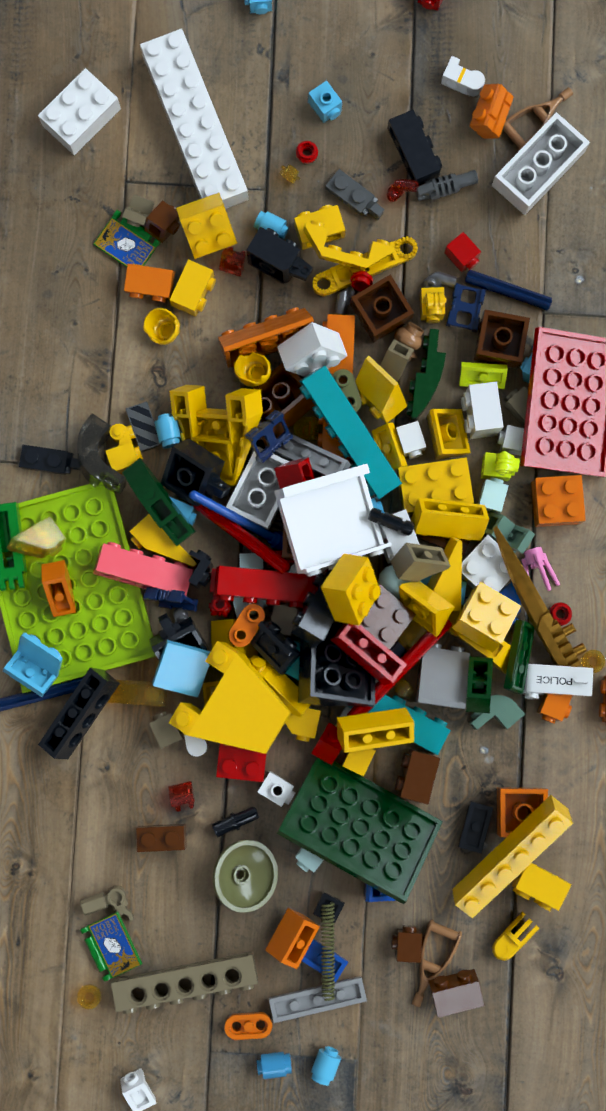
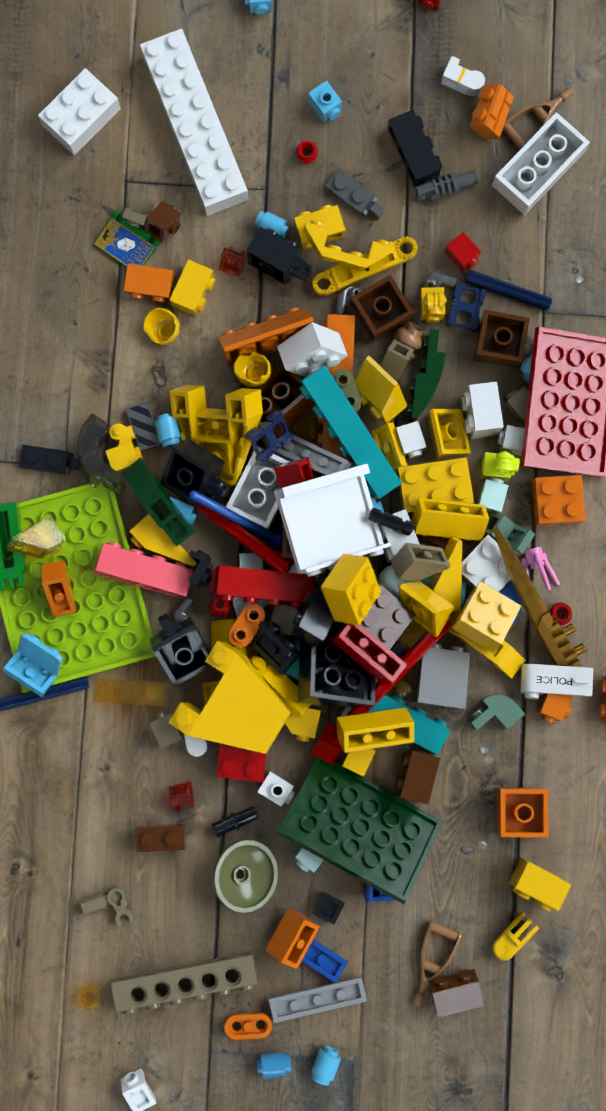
(78, 713): black brick -> none
(111, 946): piece -> none
(171, 599): dark blue piece -> none
(181, 668): medium azure tile -> none
(206, 225): yellow brick -> none
(289, 173): clear yellow plate -> none
(331, 939): olive piece -> none
(361, 280): red plate -> none
(398, 188): clear red arm -> none
(407, 944): reddish brown brick -> none
(475, 827): black plate -> none
(479, 685): dark green brick -> none
(482, 373): neon yellow plate -> none
(512, 856): yellow brick -> none
(519, 657): dark green tile -> none
(599, 658): clear yellow plate -> none

